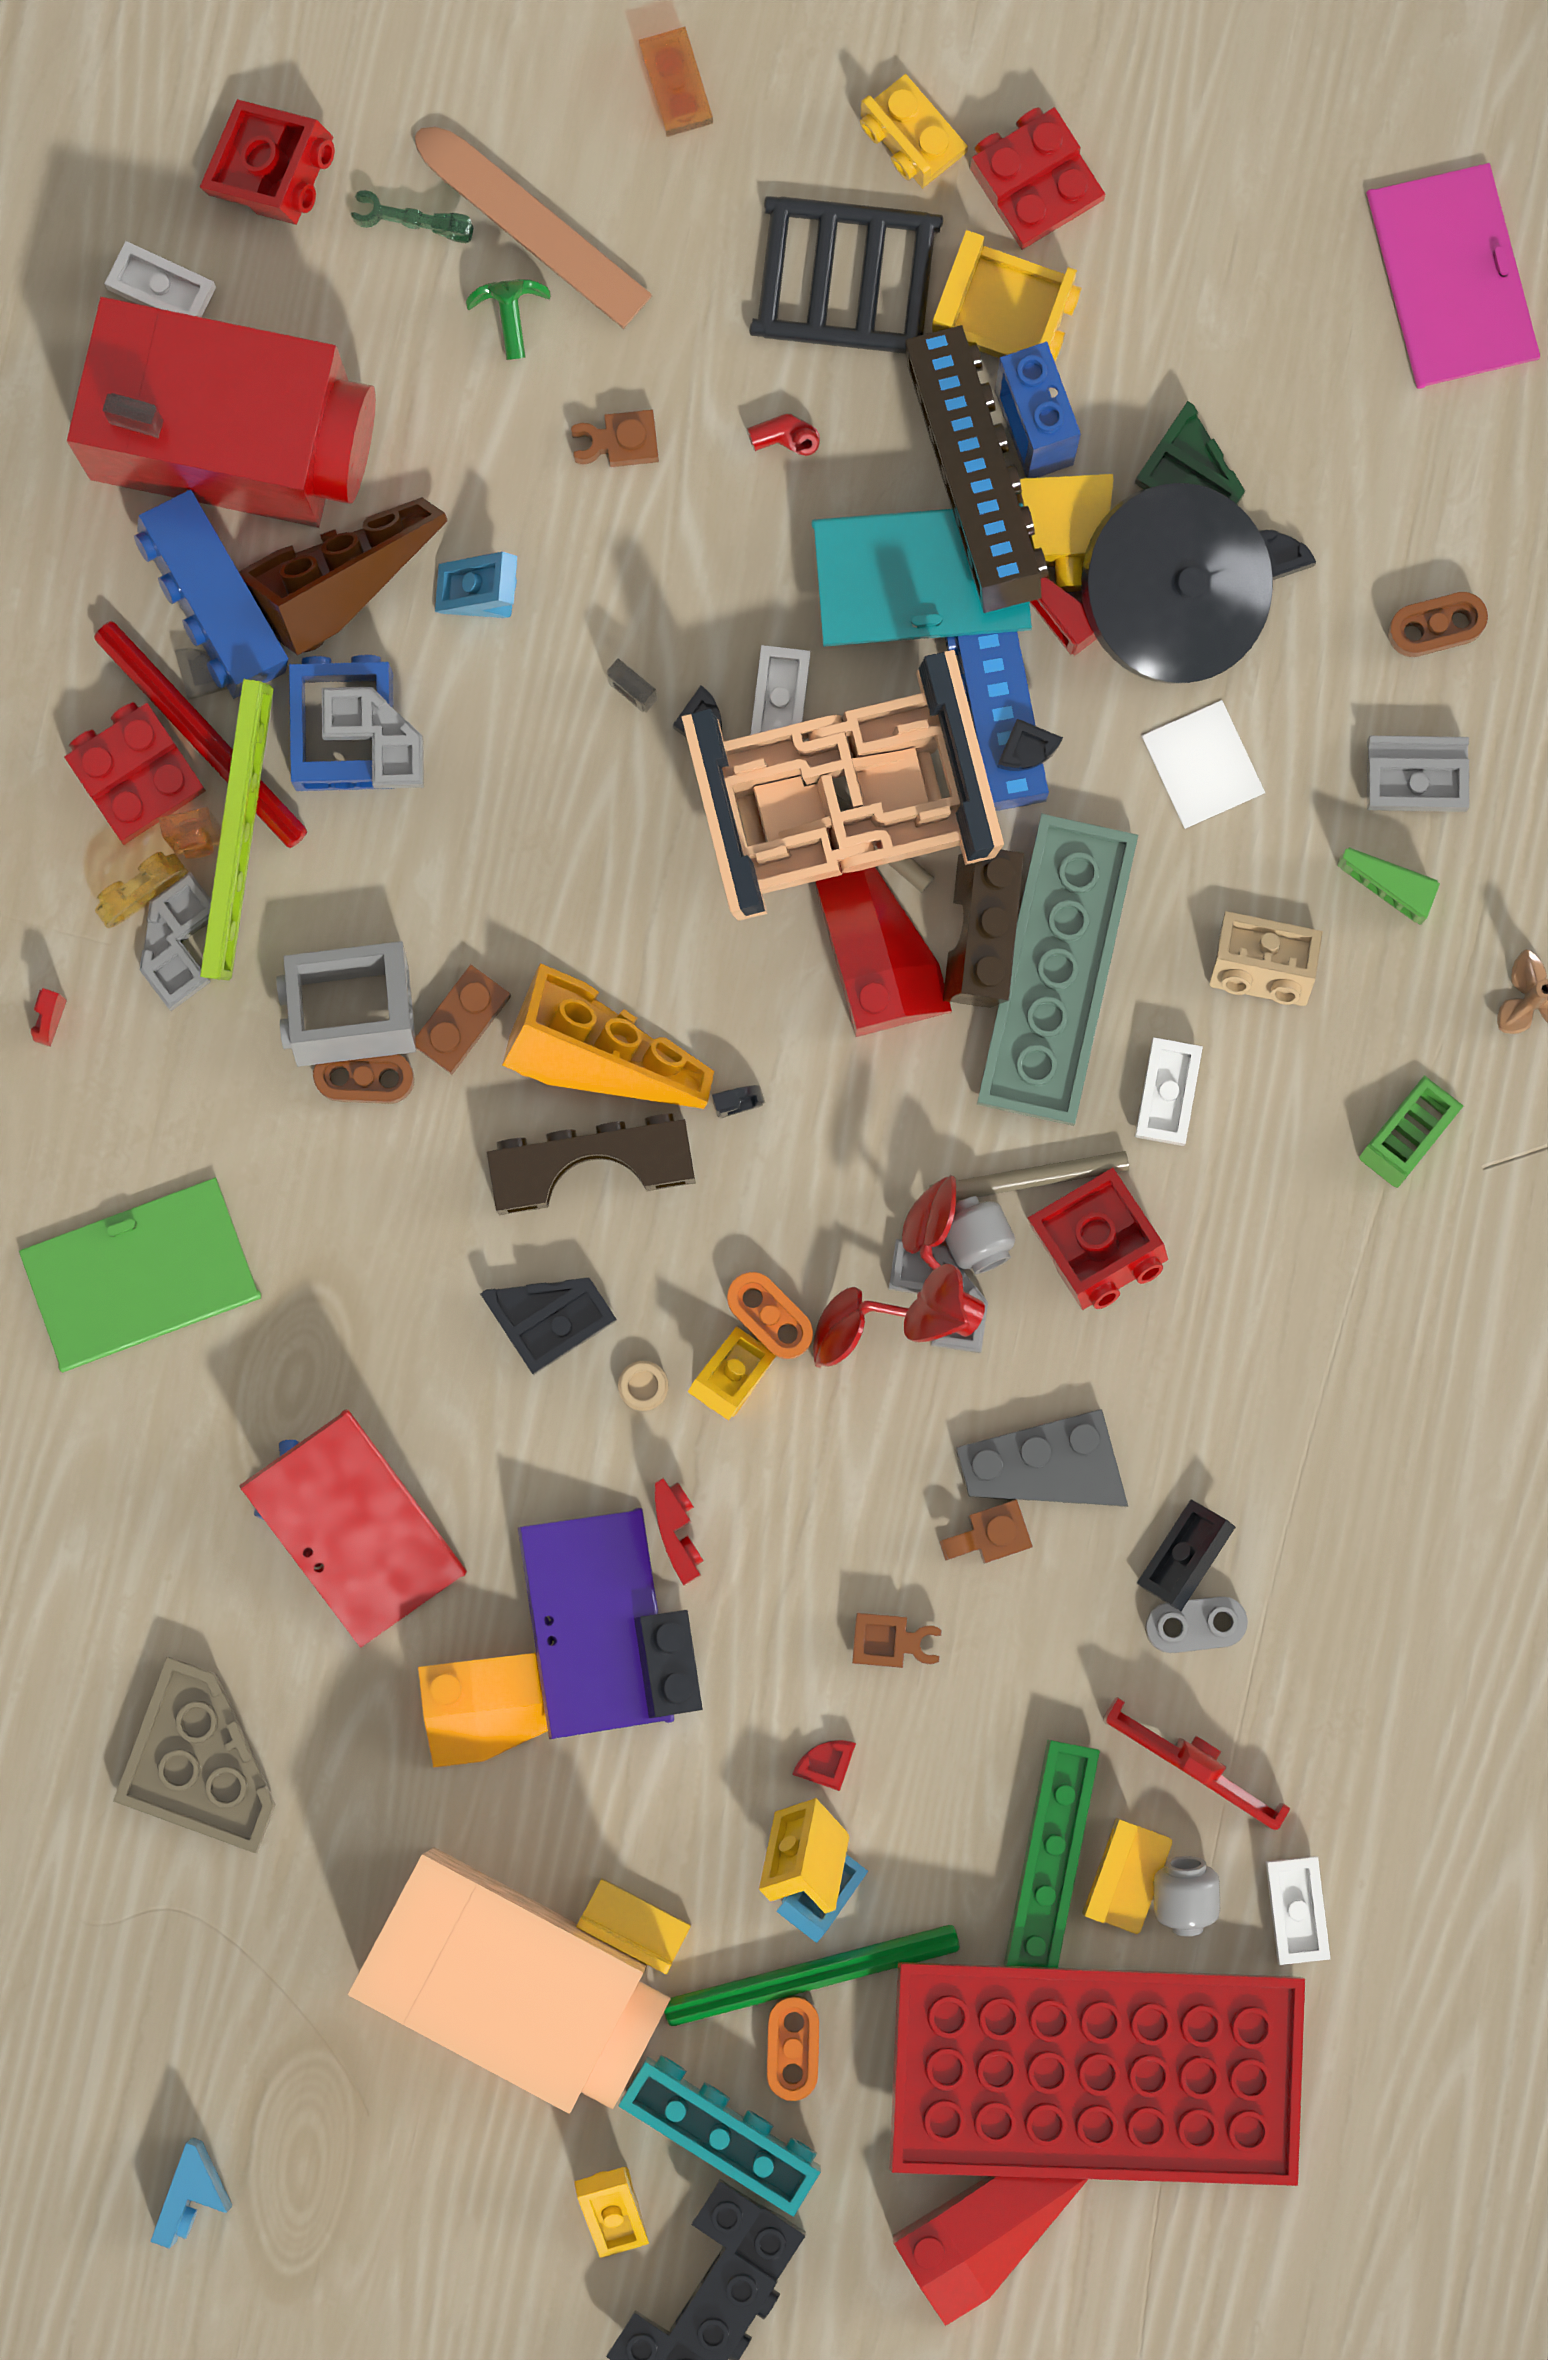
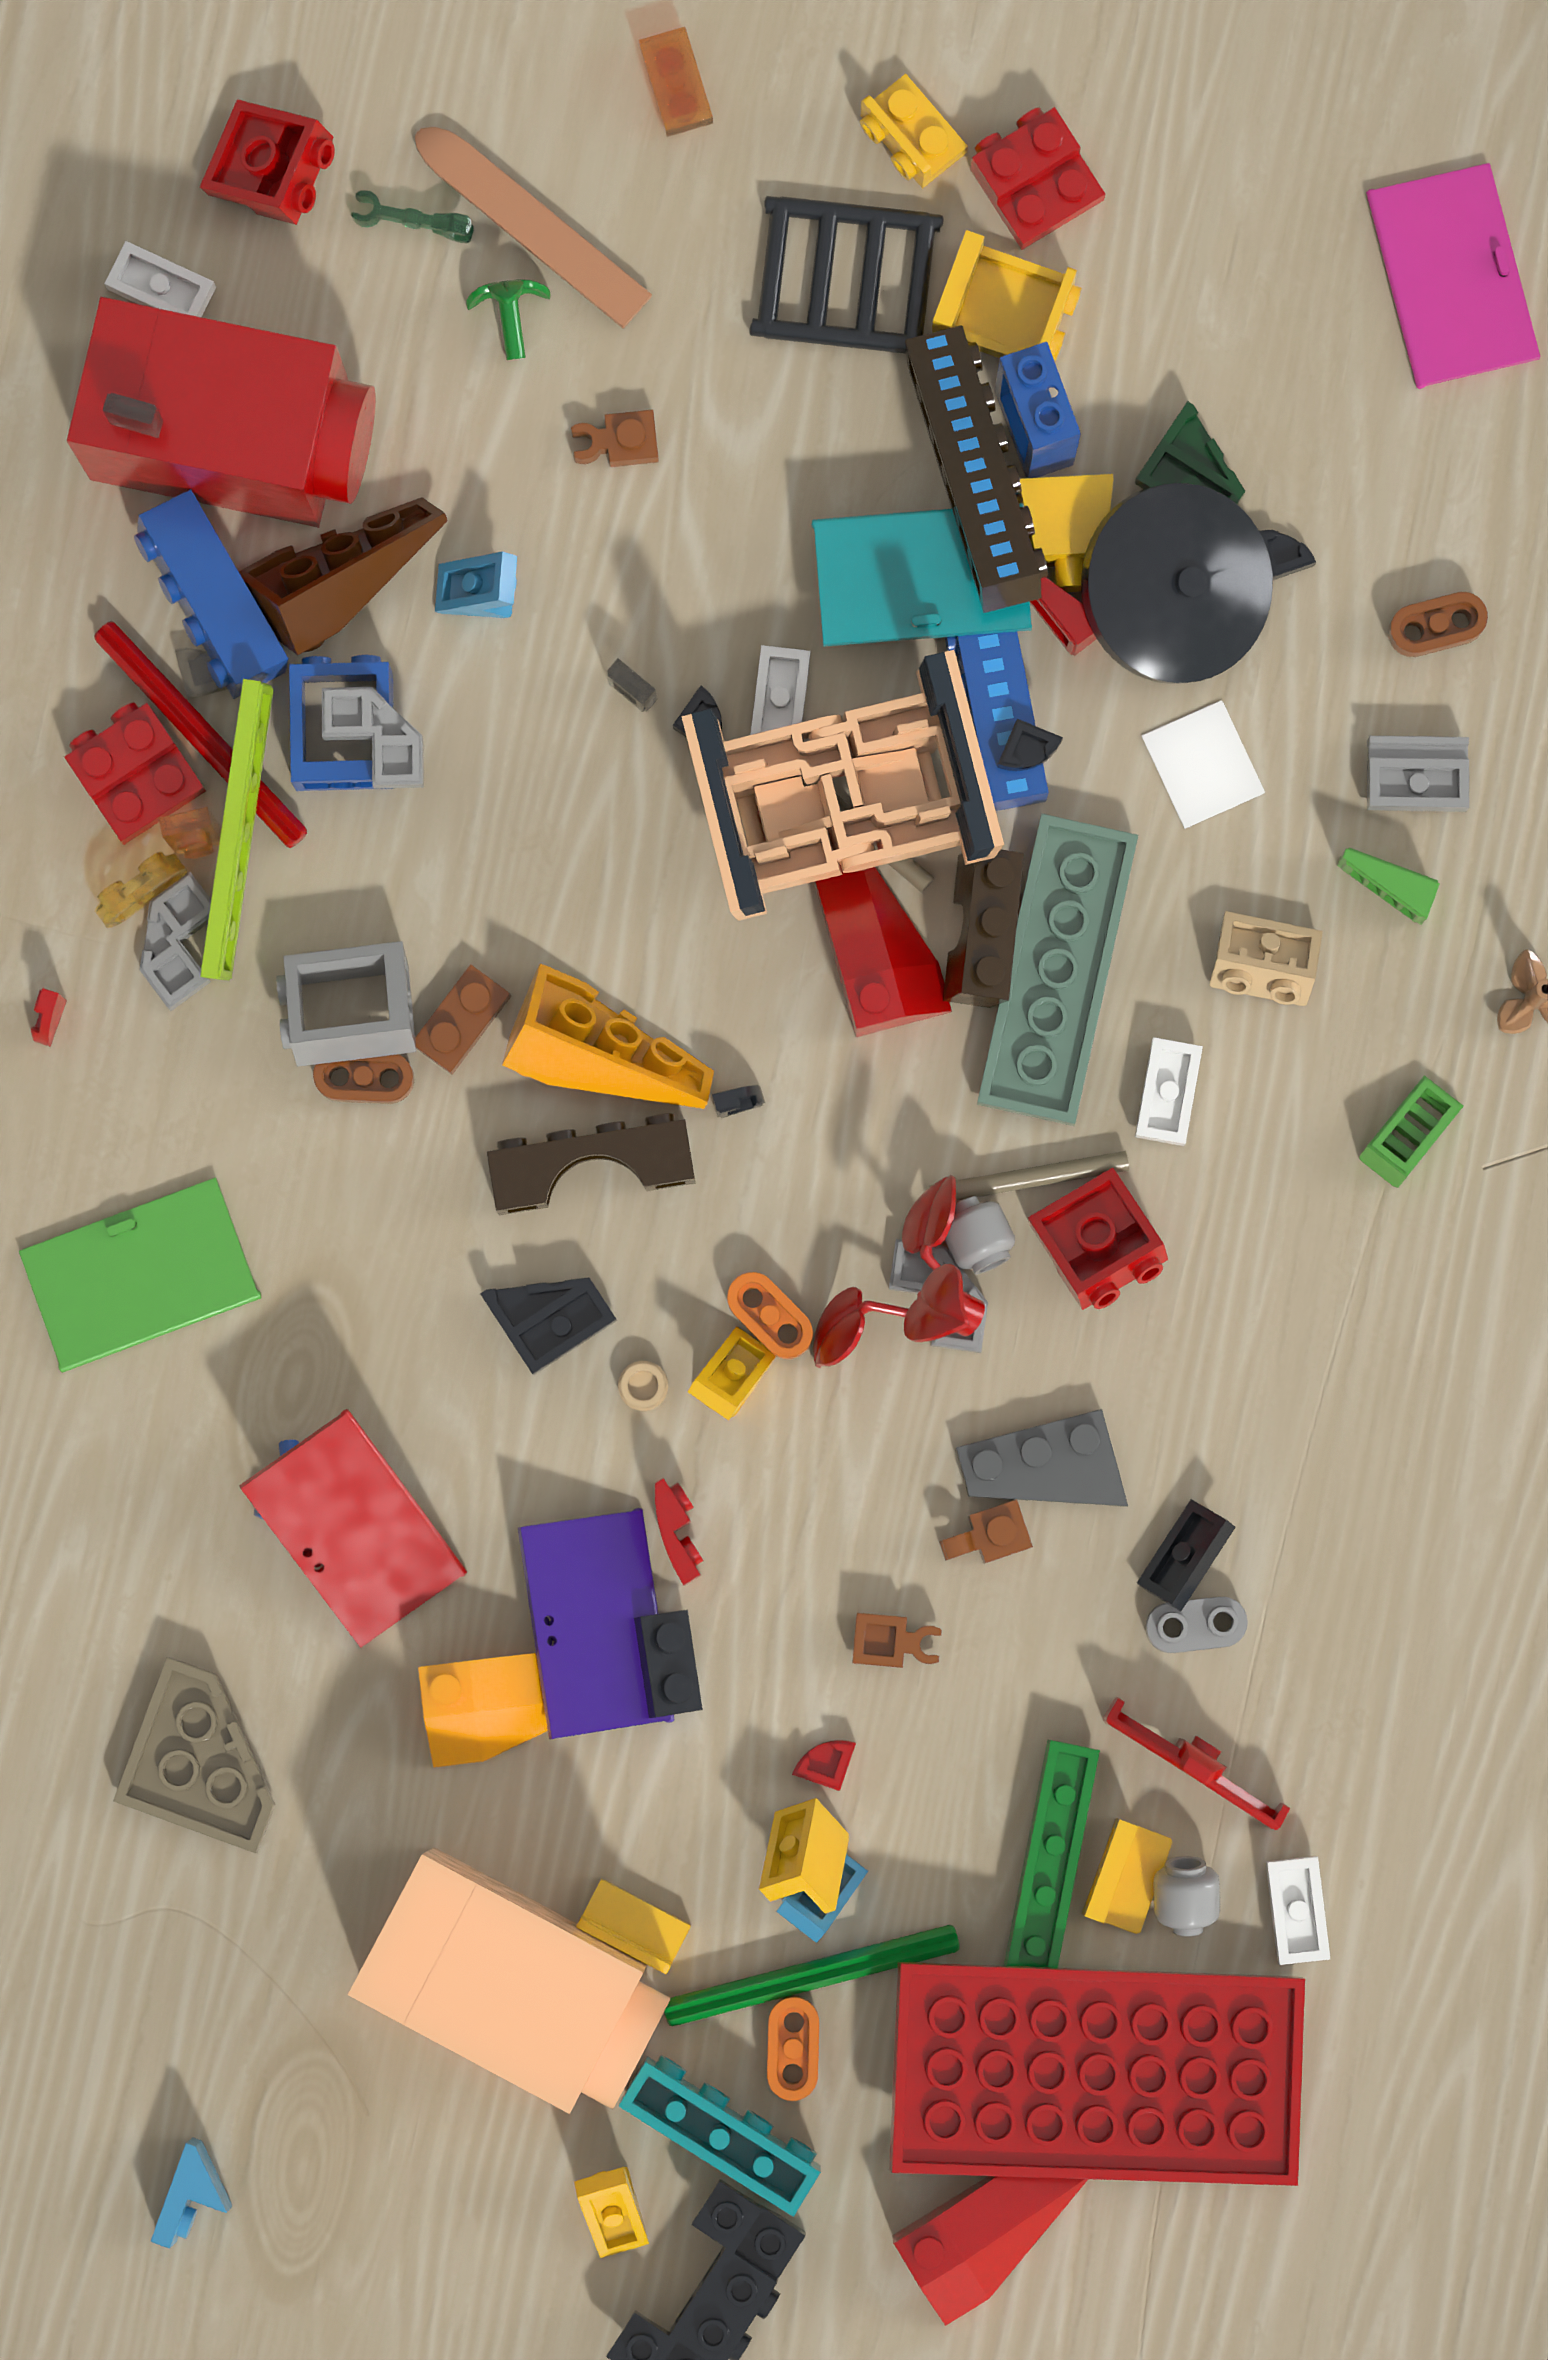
(786, 431): red arm -> none

